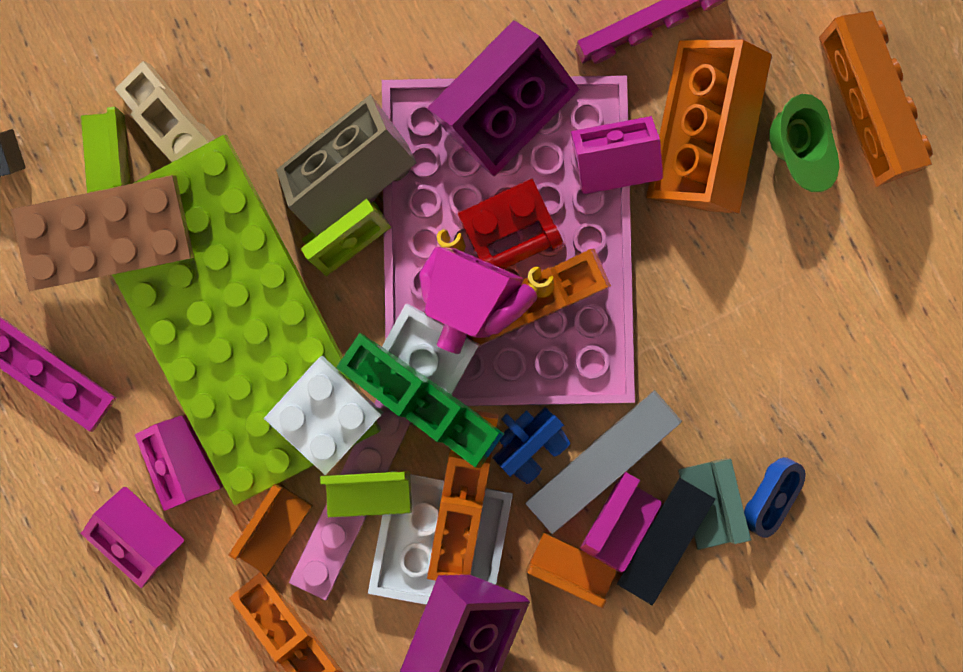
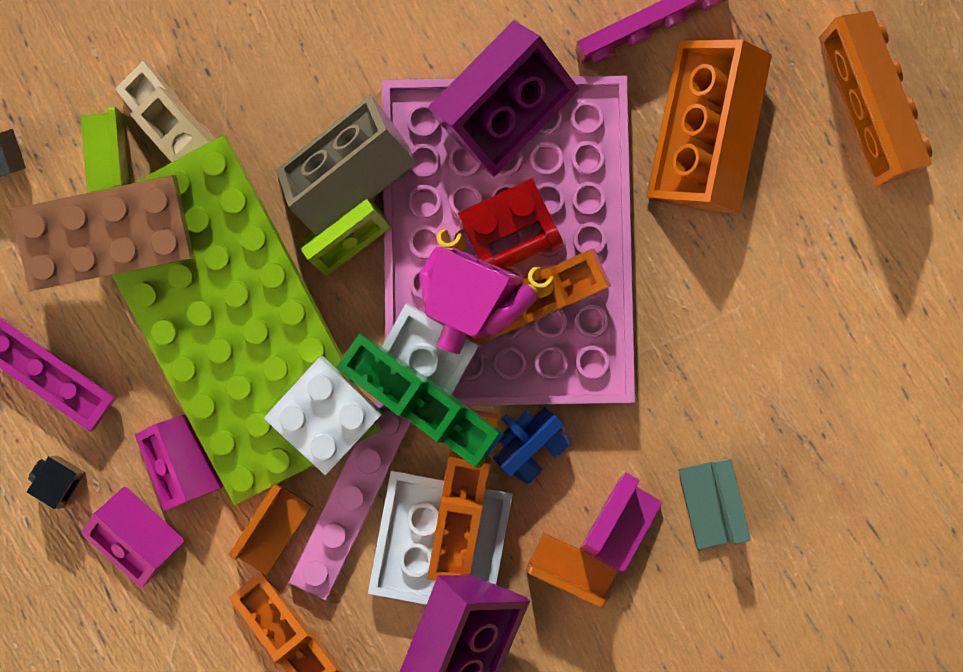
(54, 481): none -> black plate
(368, 494): lime panel -> none
(603, 462): light grey slope -> none
(618, 154): dark pink panel -> none
(666, 541): black tile -> none
(774, 497): blue plate -> none
(806, 142): bright green piece -> none

